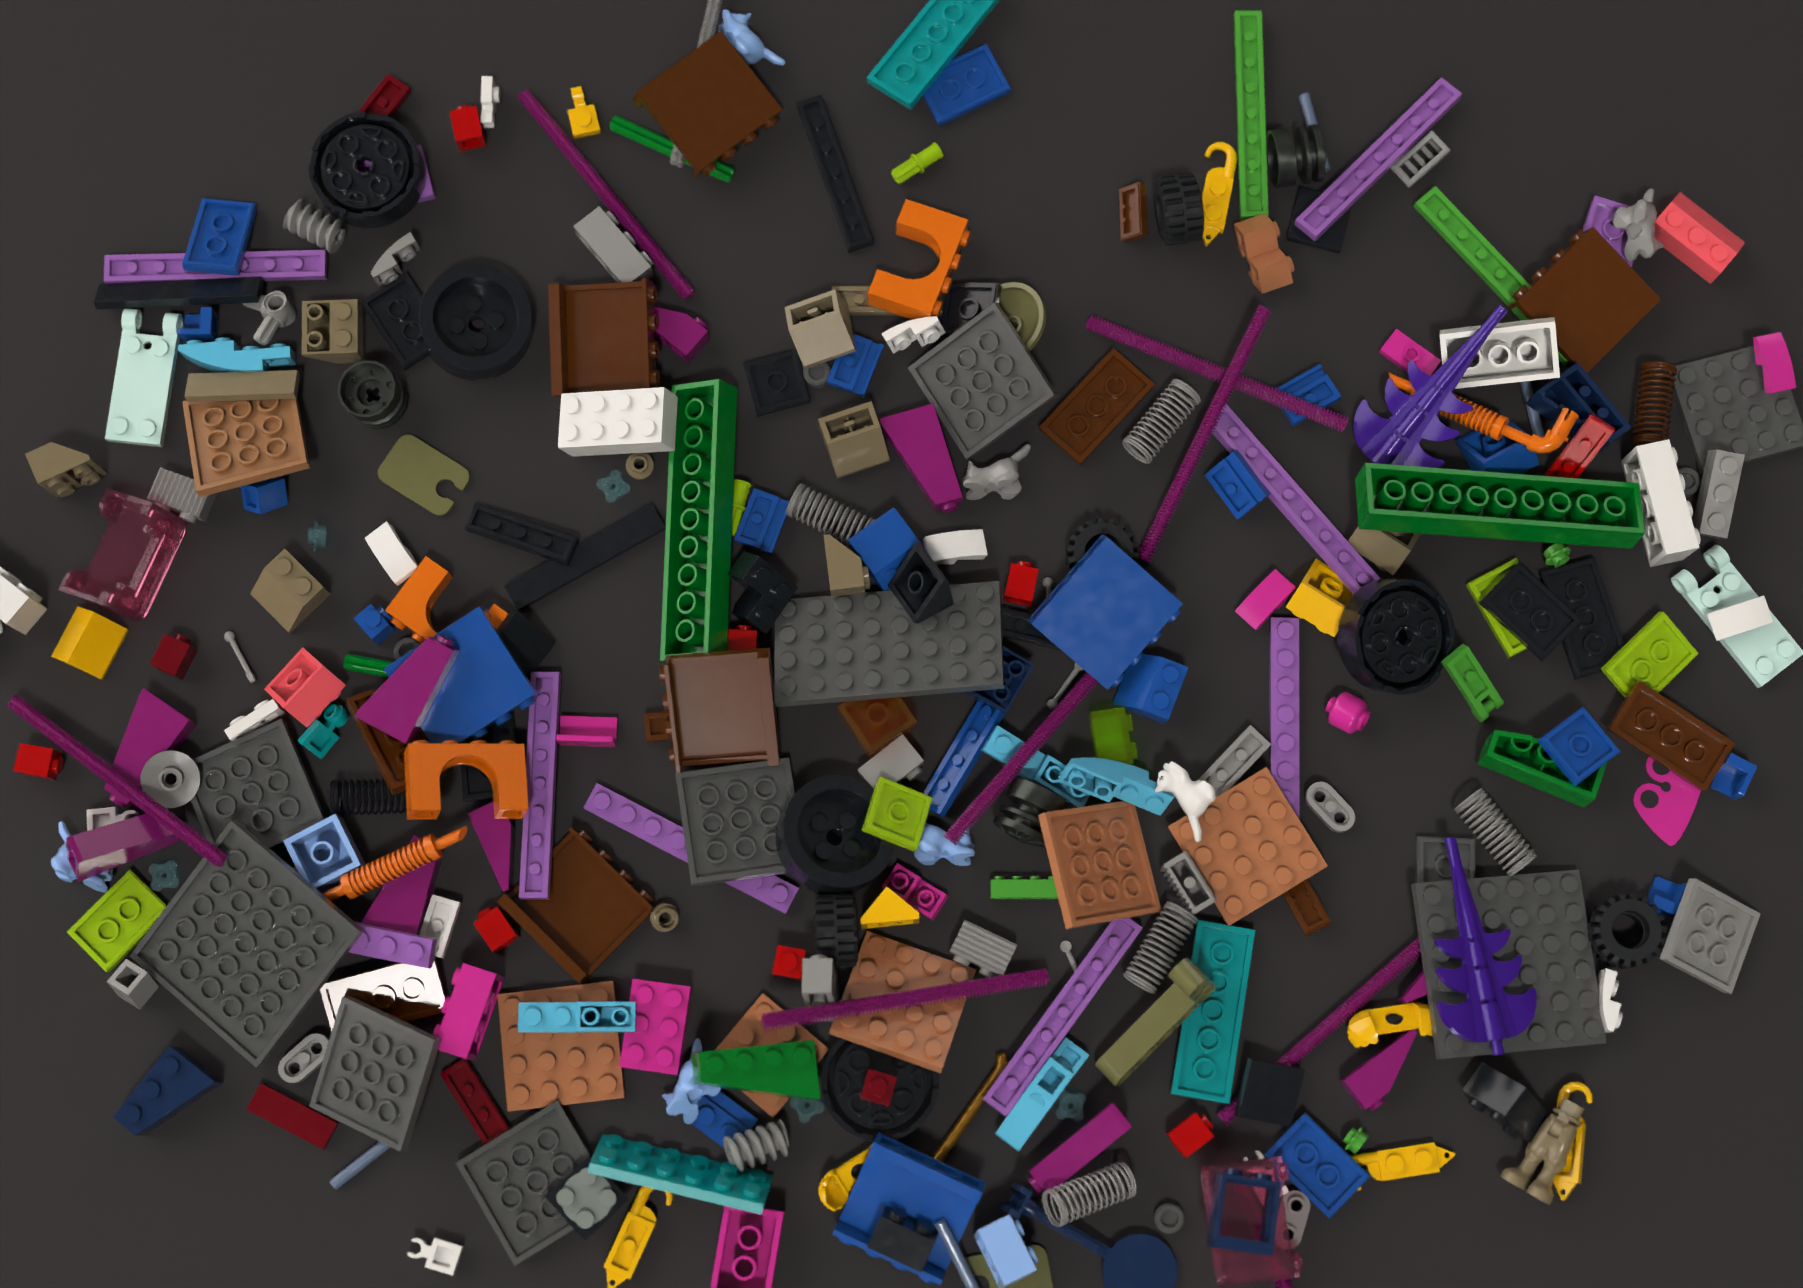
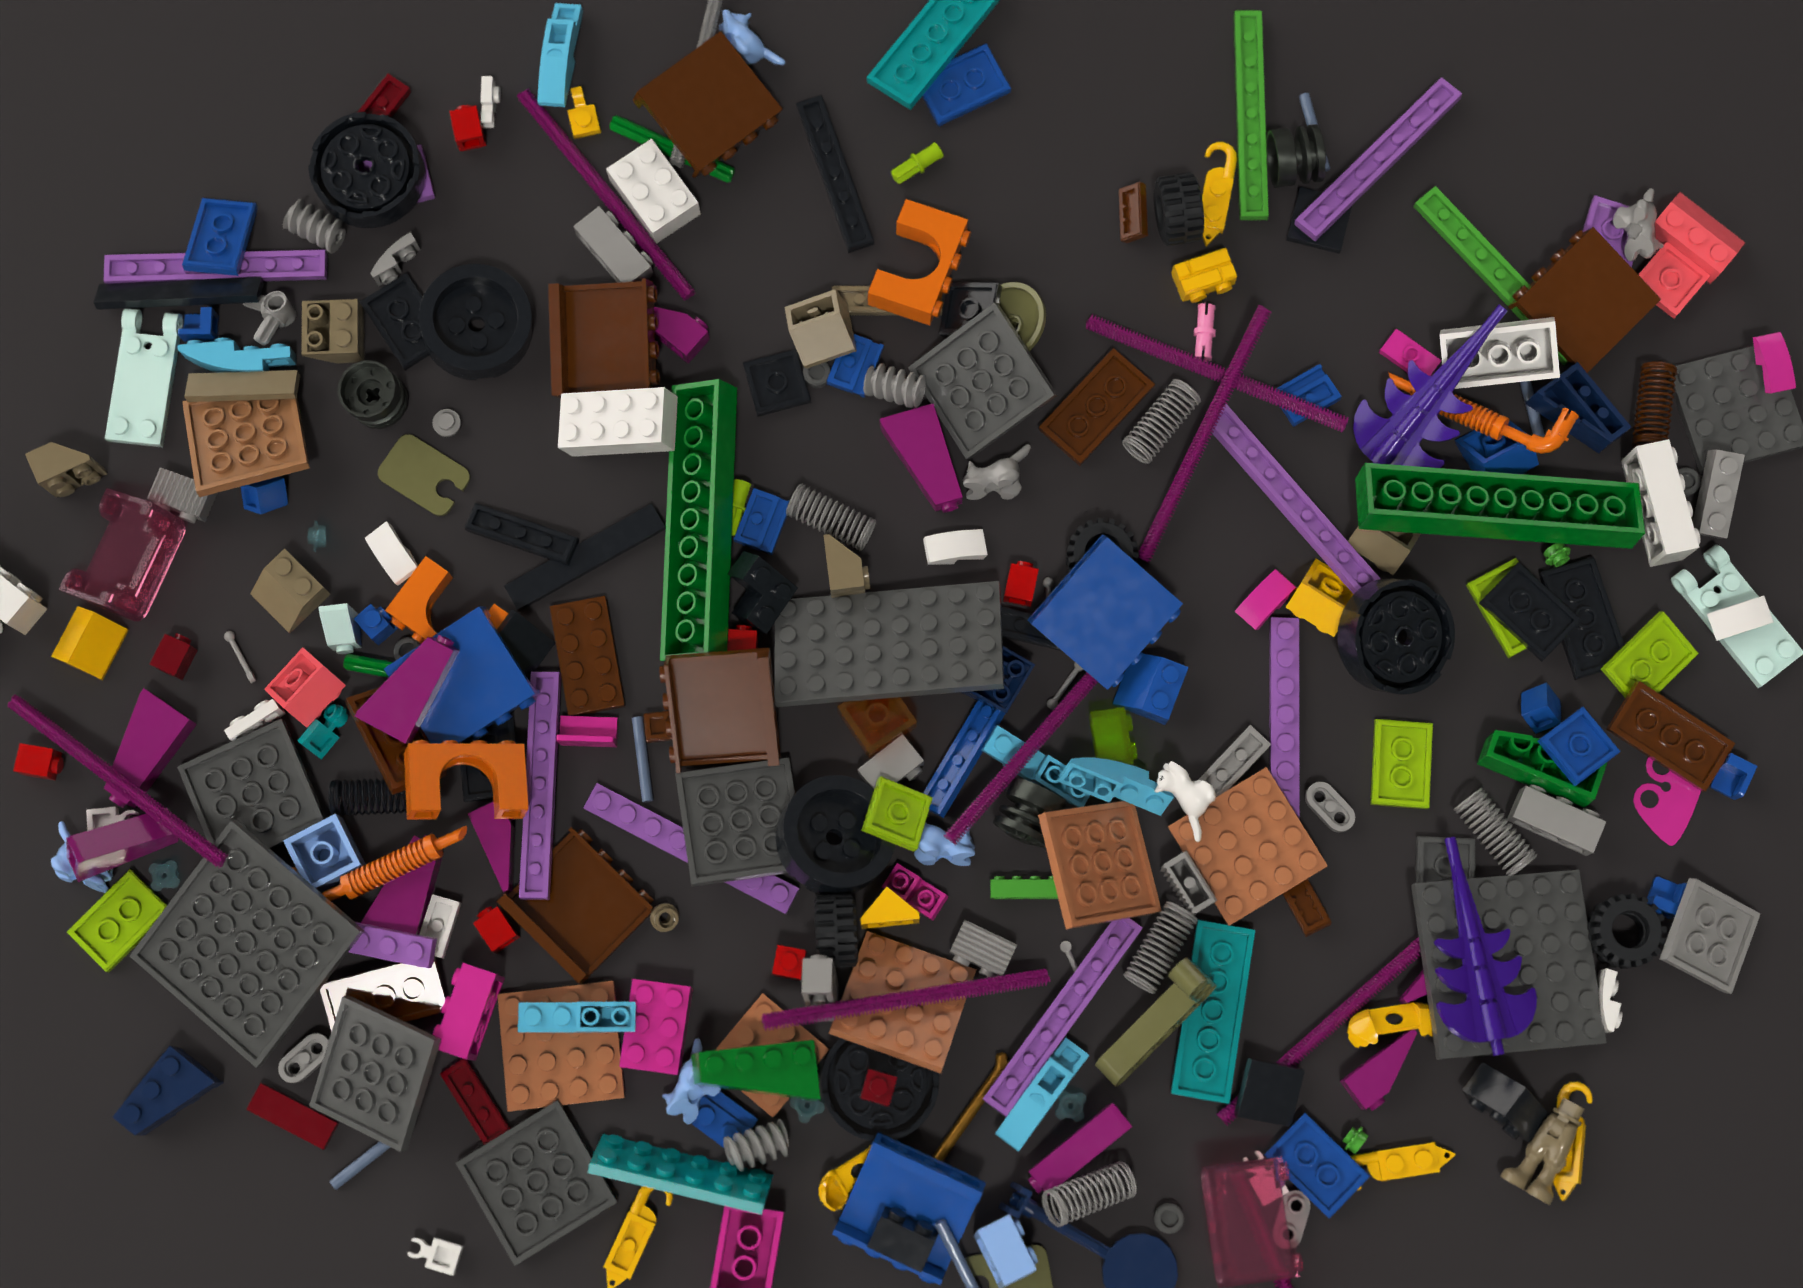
(132, 984): light grey brick -> none
(175, 794): light grey dish -> none
(340, 628): none -> light aqua slope
(446, 422): none -> light grey plate
(557, 54): none -> medium azure slope
(586, 1199): light grey piece -> none
(587, 656): none -> reddish brown plate
(616, 493): clear light blue plate -> none
(642, 759): none -> sand blue bar
(643, 473): dark tan plate -> none
(653, 191): none -> white brick
(854, 439): dark tan slope -> none
(884, 546): blue slope -> none
(894, 387): none -> light grey piece
(920, 585): black slope -> none
(923, 329): white slope -> none
(1191, 1134): red brick -> none
(1204, 275): none -> yellow brick
(1204, 331): none -> bright pink pin
(1237, 484): blue plate -> none
(1260, 246): nougat brick -> none
(1269, 1218): dark blue window -> none
(1348, 712): dark pink head -> none
(1401, 764): none -> lime tile
(1436, 143): light grey slope -> none
(1472, 682): bright green plate -> none
(1541, 708): none -> blue panel
(1556, 819): none -> light grey brick
(1581, 448): red tile -> none
(1673, 278): none -> coral plate

